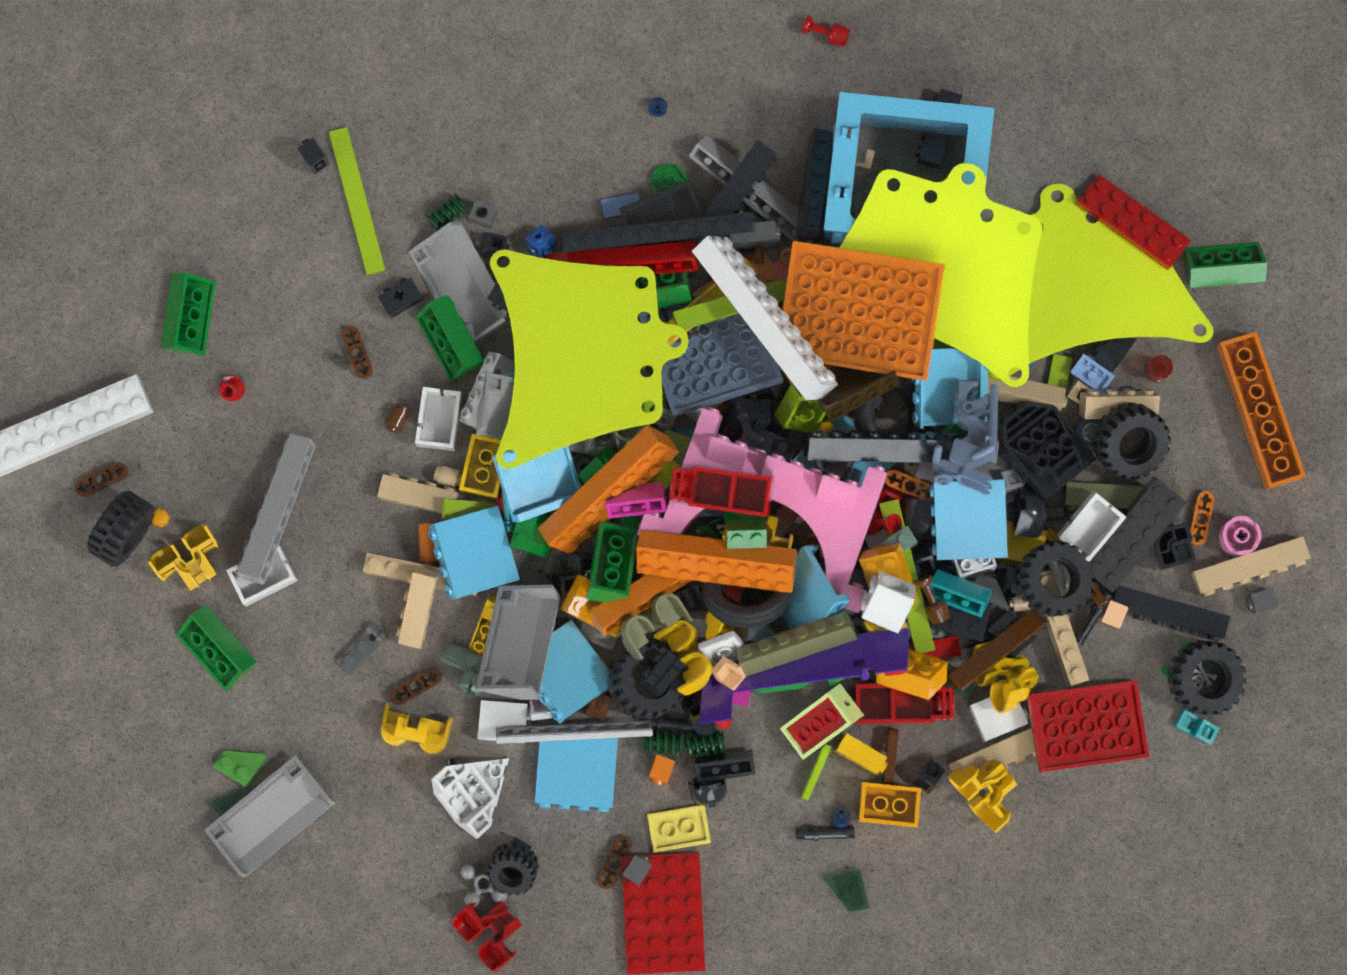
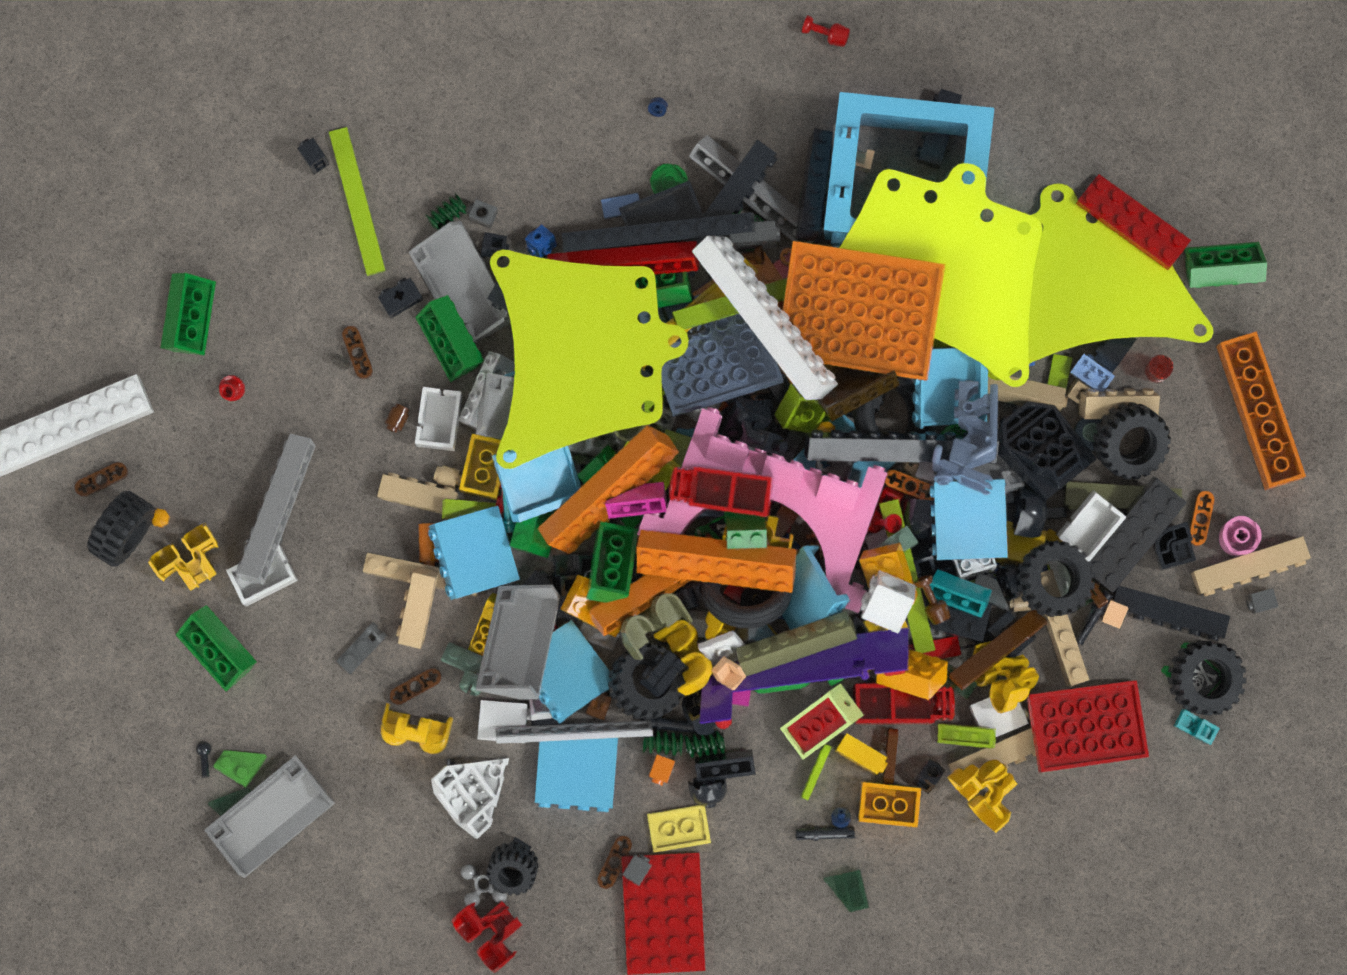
(203, 750): none -> black bar
(966, 735): none -> lime tile

